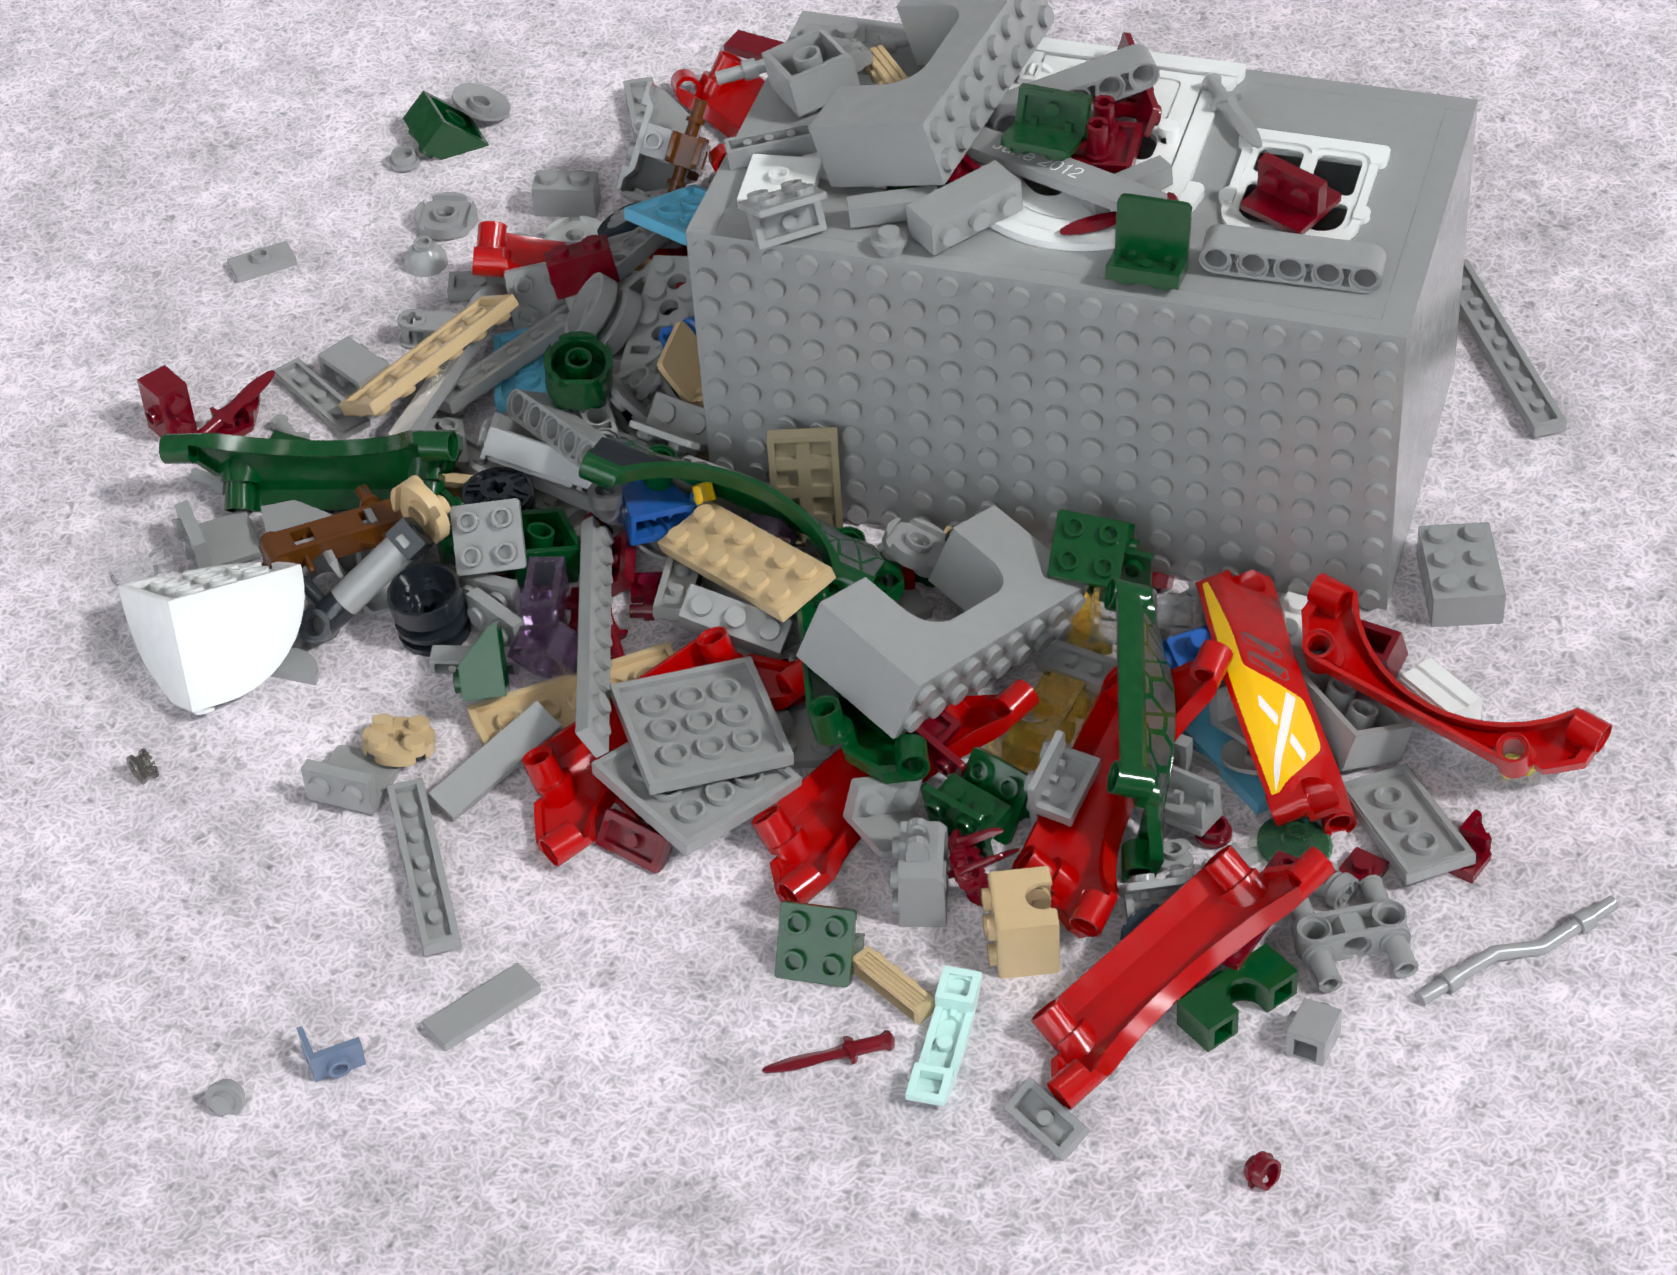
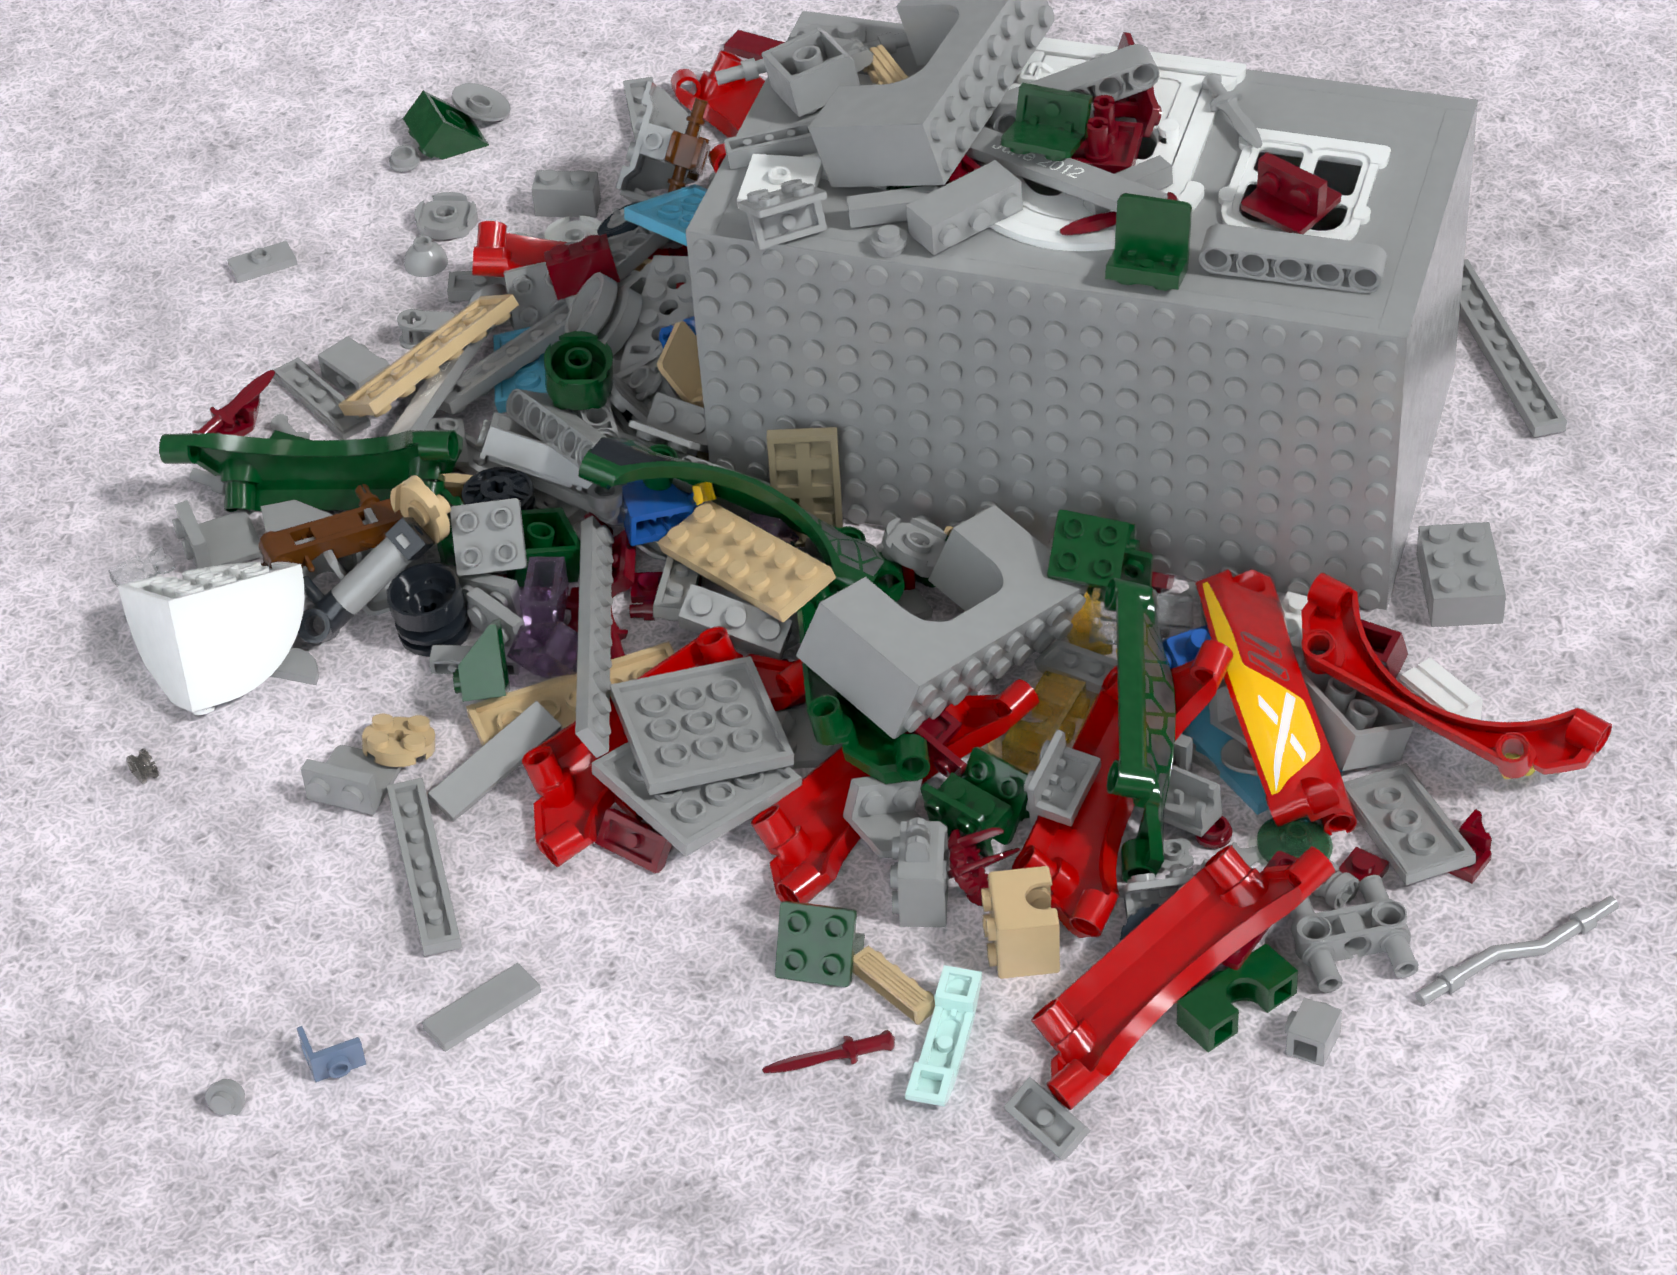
(166, 402): dark red brick -> none
(1258, 1167): dark red plate -> none

